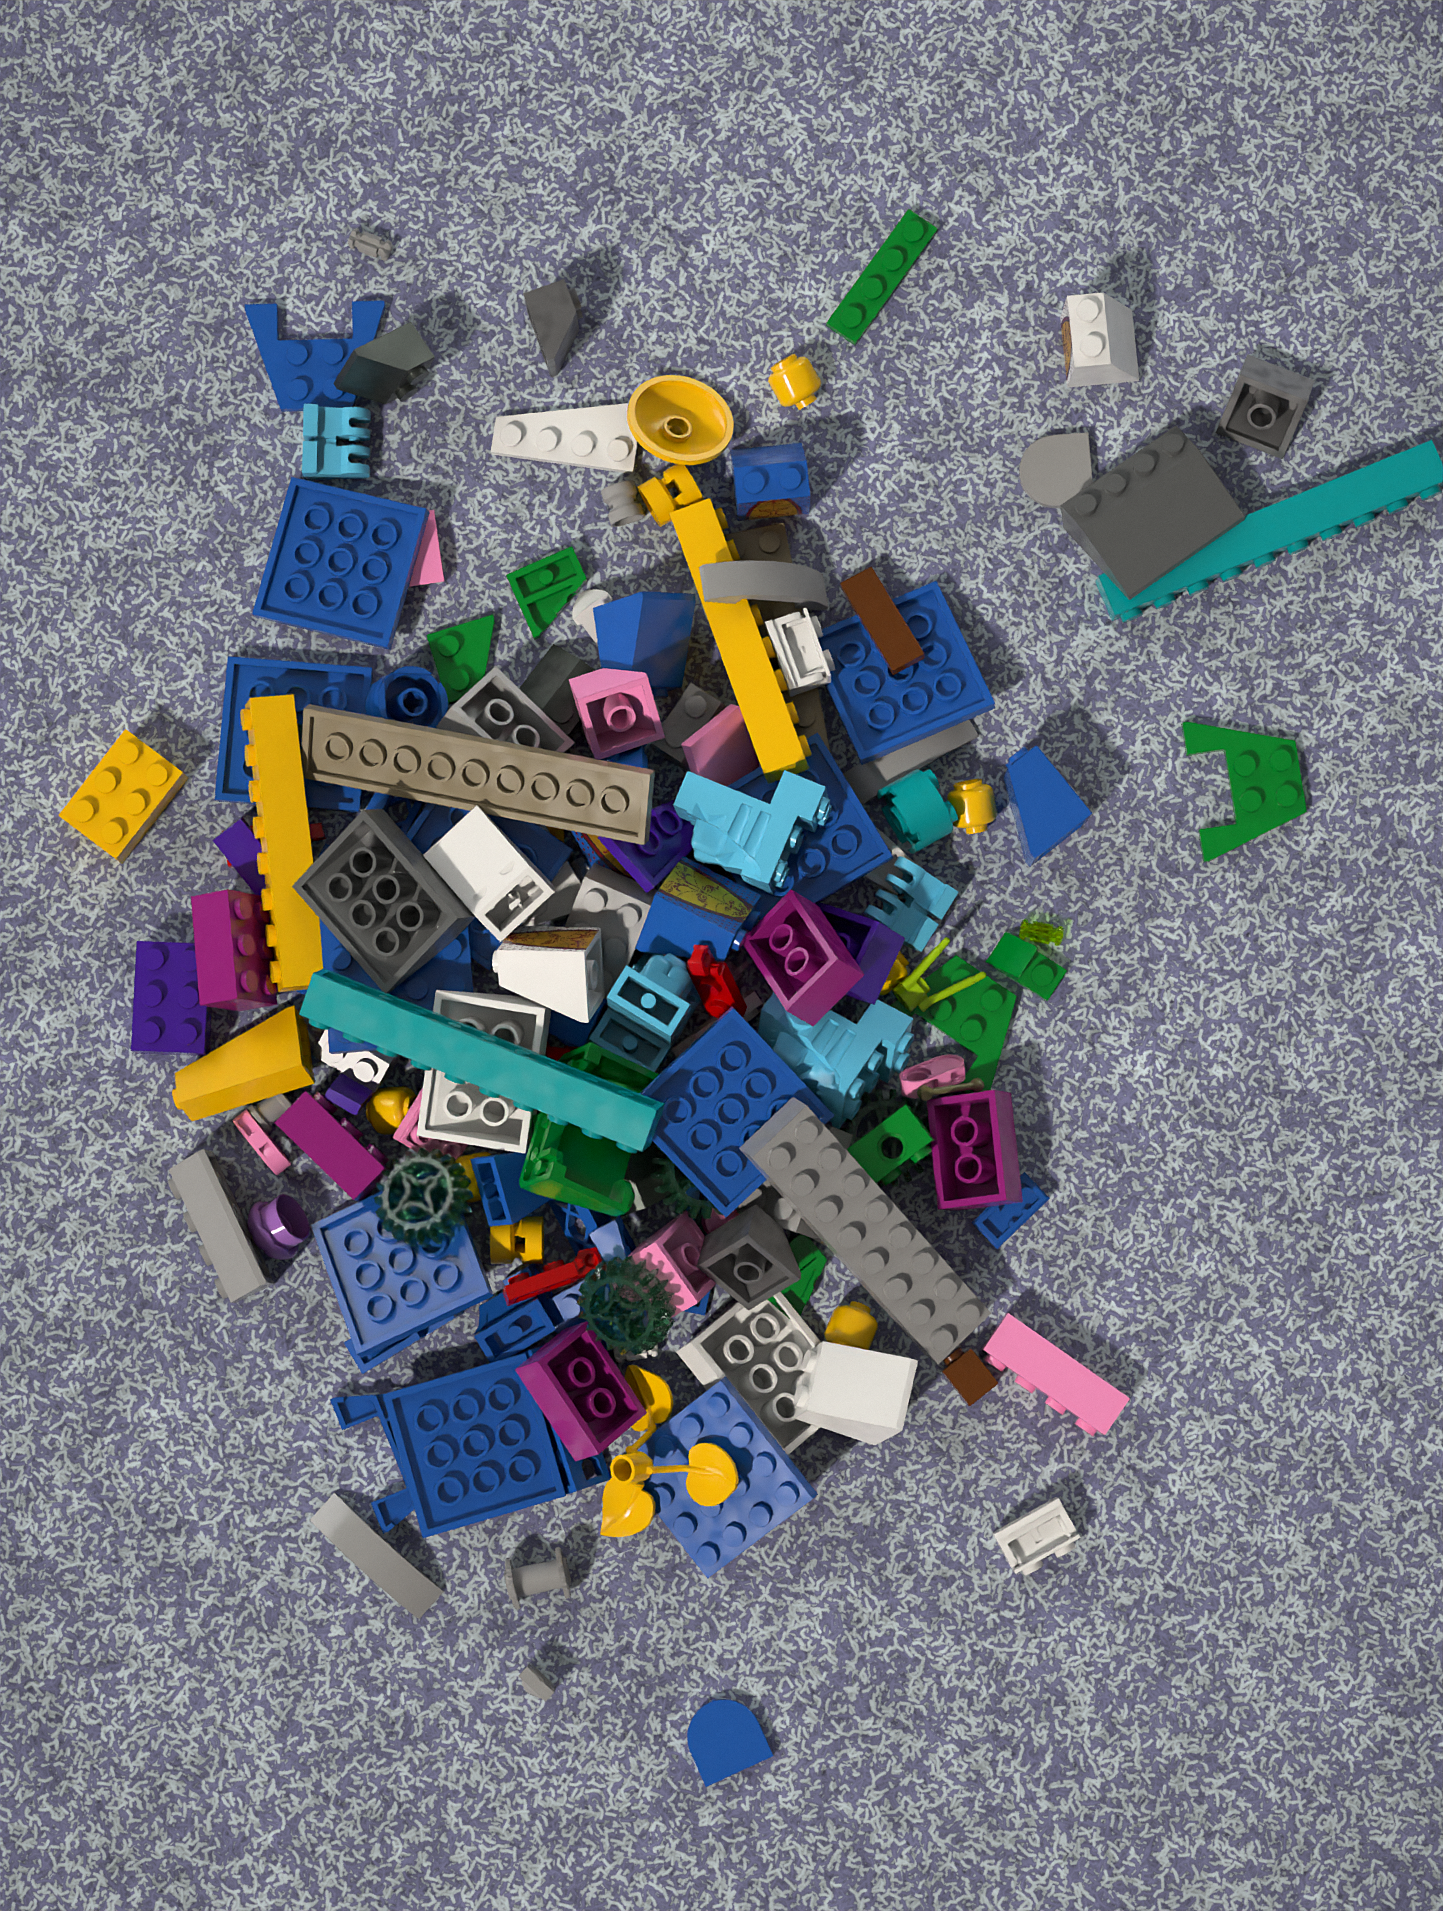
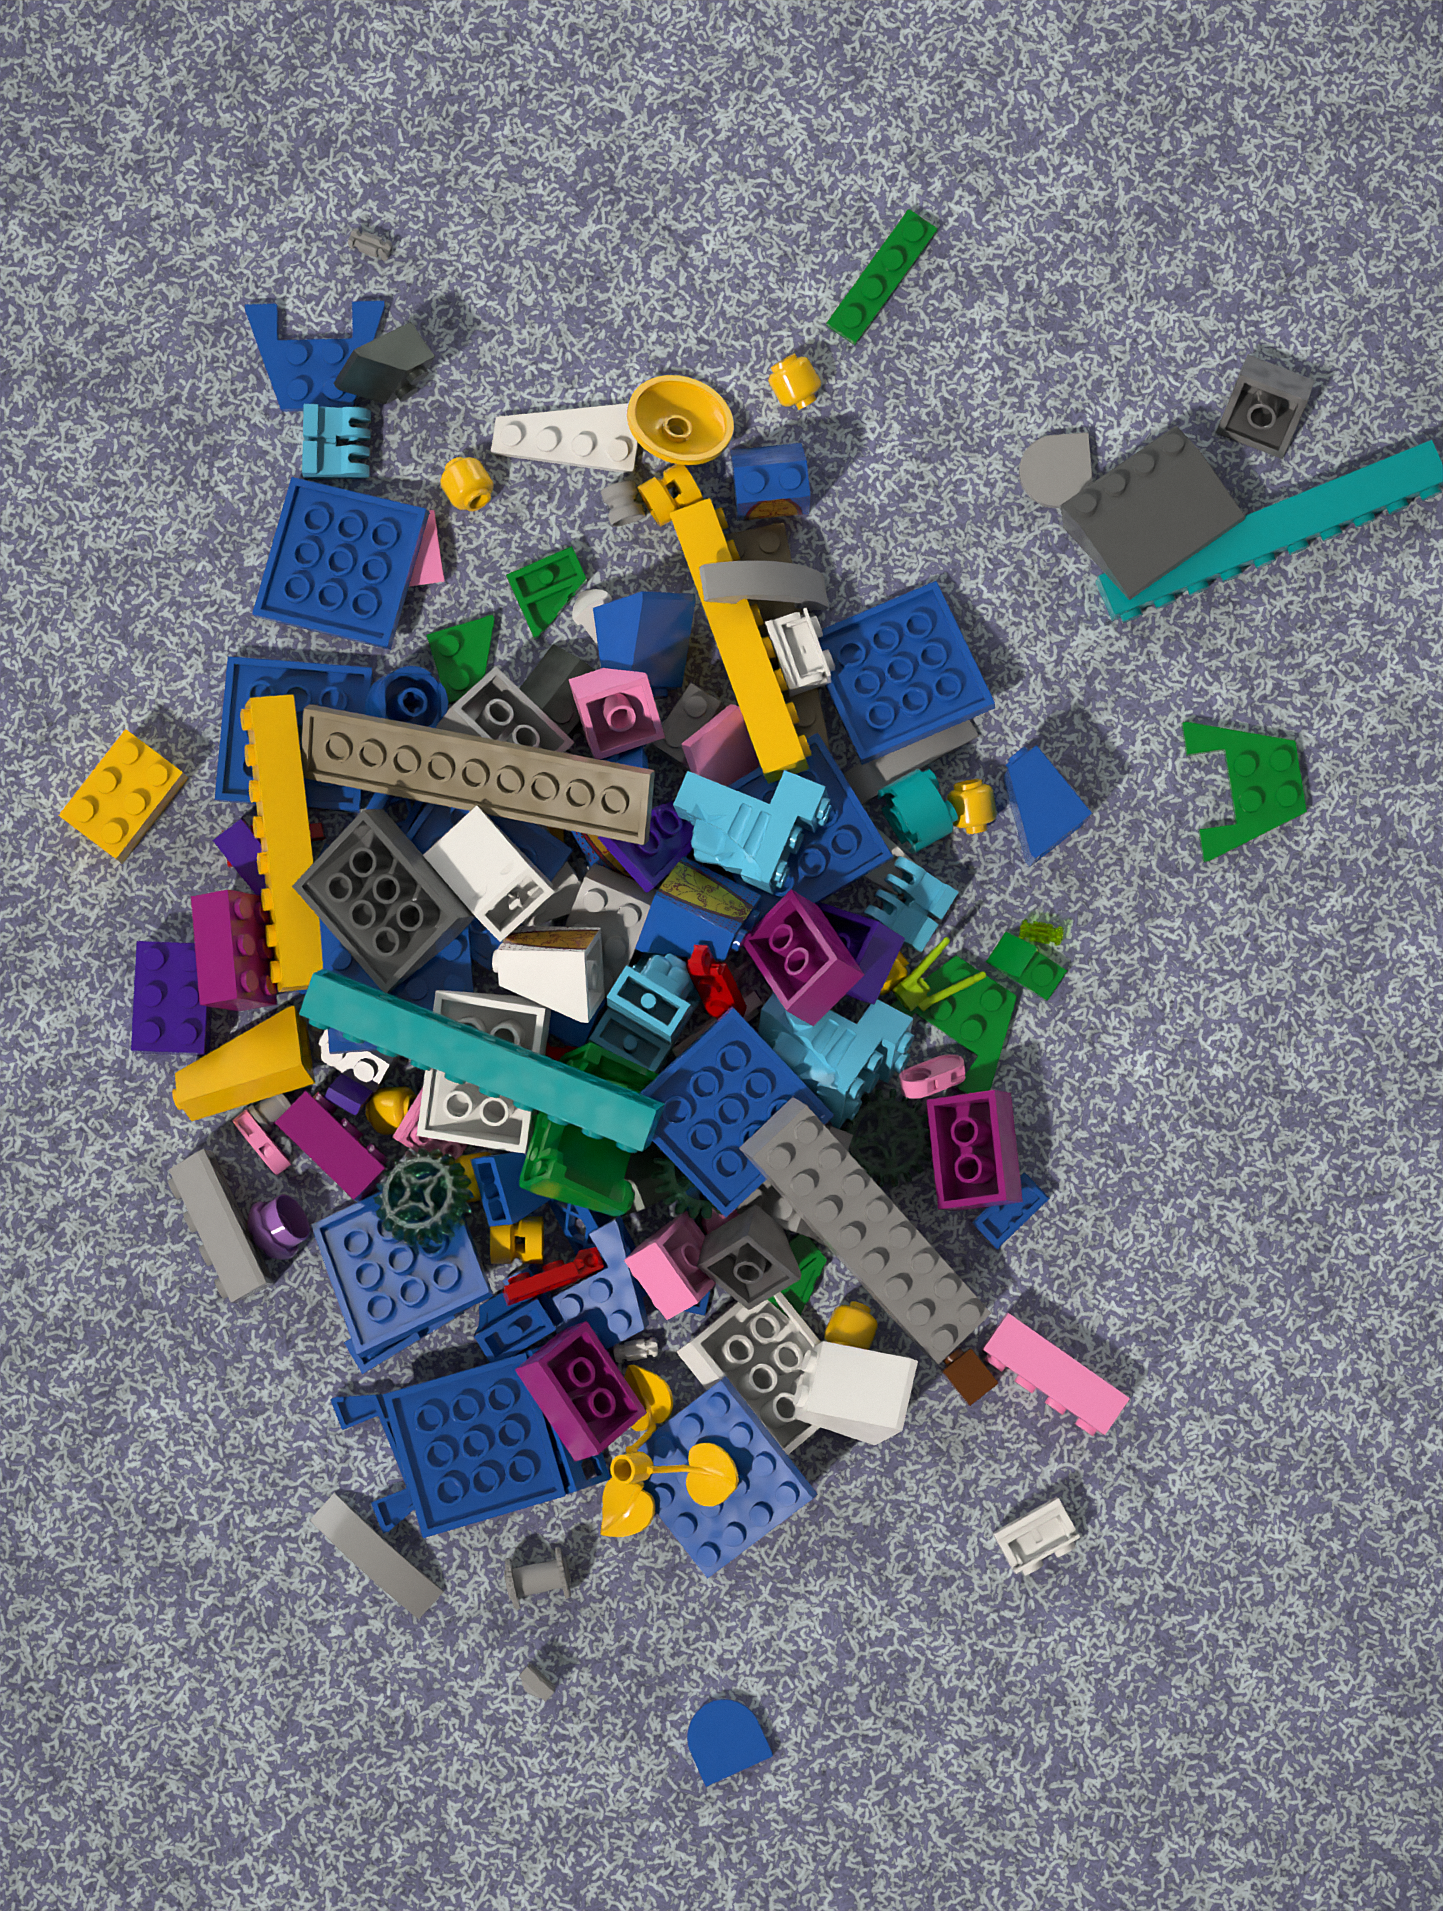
(466, 483): none -> yellow head
(554, 319): flat silver slope -> none
(631, 1293): clear green gear -> none
(882, 620): reddish brown tile -> none
(904, 1126): green brick -> none
(926, 1092): olive hinge -> none
(1098, 341): white slope -> none

